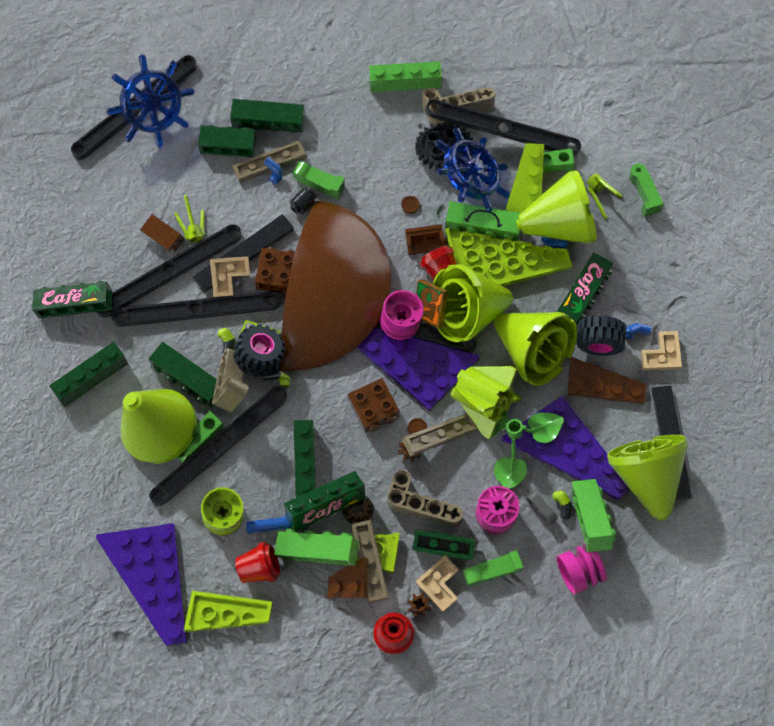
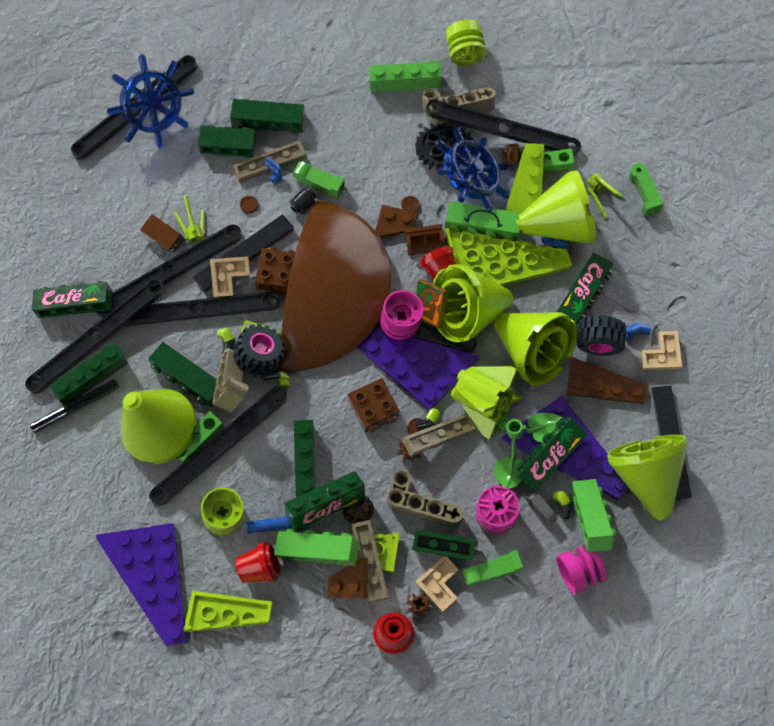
(74, 406): none -> black axle
(85, 345): none -> black beam
(248, 204): none -> reddish brown piece
(394, 221): none -> reddish brown wing
(430, 420): none -> arm
(466, 42): none -> lime wheel
(512, 153): none -> reddish brown gear
(550, 453): none -> dark green brick

